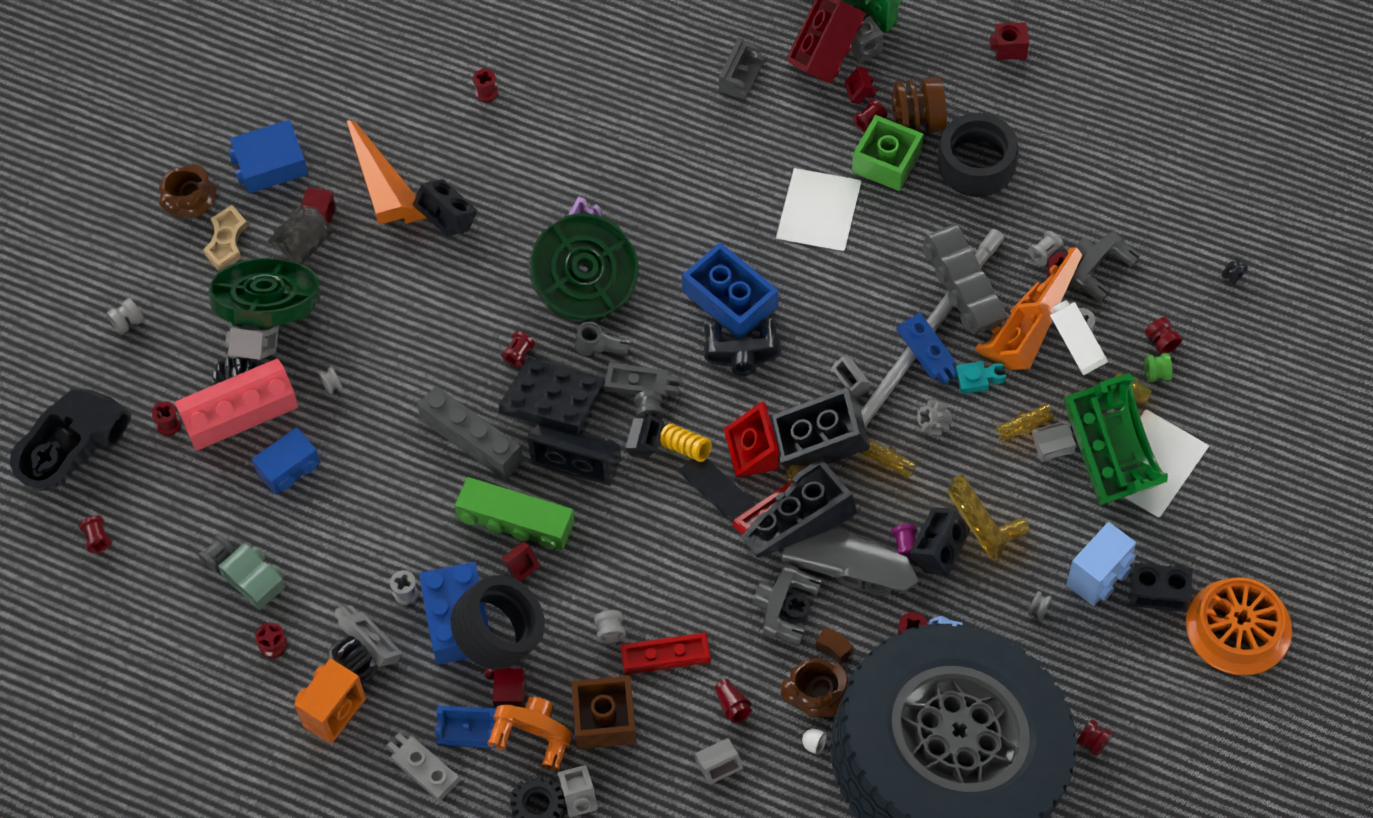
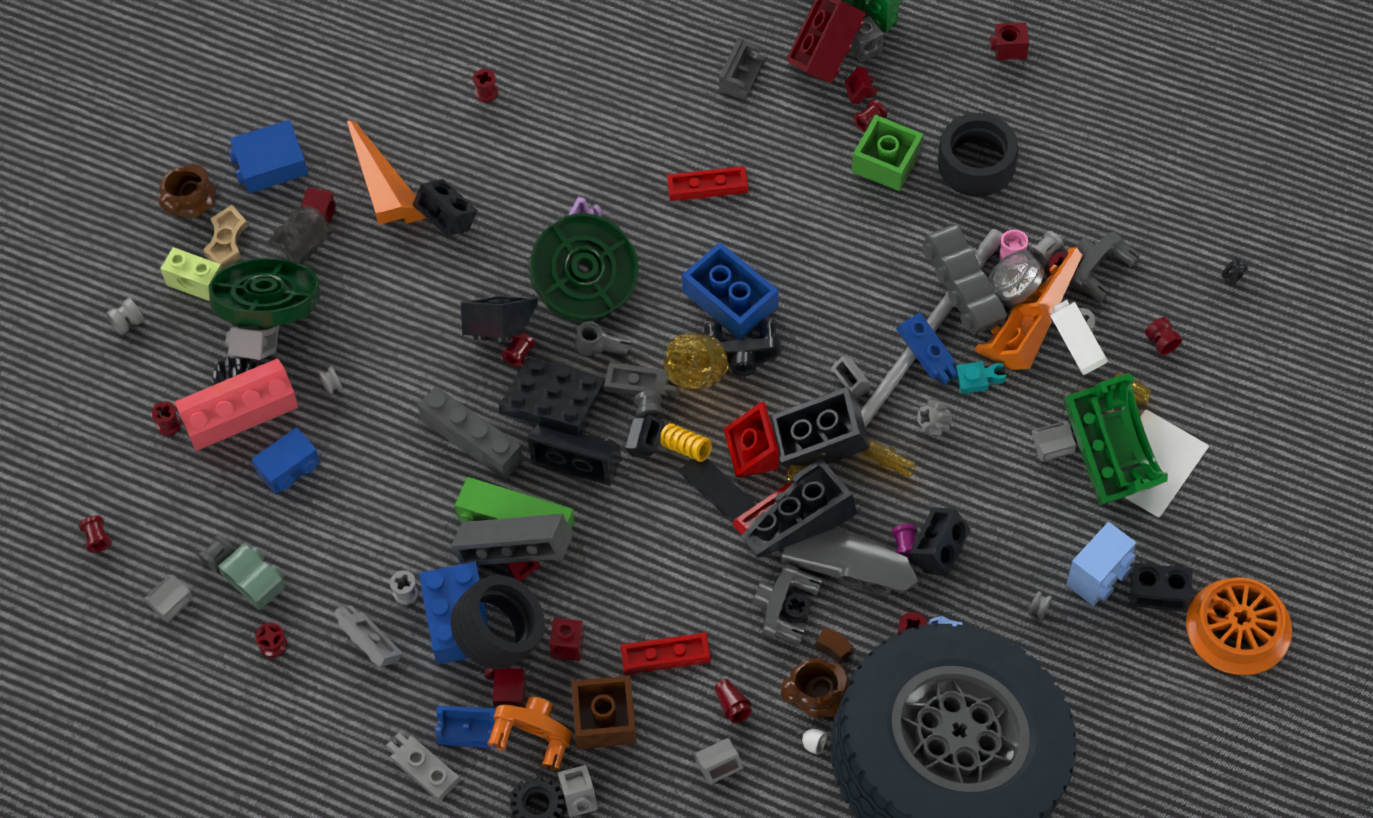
(67, 437): black piece -> none
(168, 598): none -> light grey piece
(189, 272): none -> yellowish green brick
(329, 700): orange brick -> none
(355, 657): black gear -> none
(496, 317): none -> black slope
(512, 540): none -> dark grey brick
(566, 639): none -> dark red brick
(610, 626): light grey wheel -> none
(697, 348): none -> clear yellow brick
(707, 183): none -> red tile
(818, 209): white sticker -> none
(919, 106): reddish brown wheel -> none
(988, 534): clear yellow piece -> none
(1012, 241): none -> bright pink wheel
(1016, 277): none -> clear piece
(1024, 422): clear yellow pin -> none
(1094, 737): dark red wheel -> none
(1158, 367): bright green wheel -> none

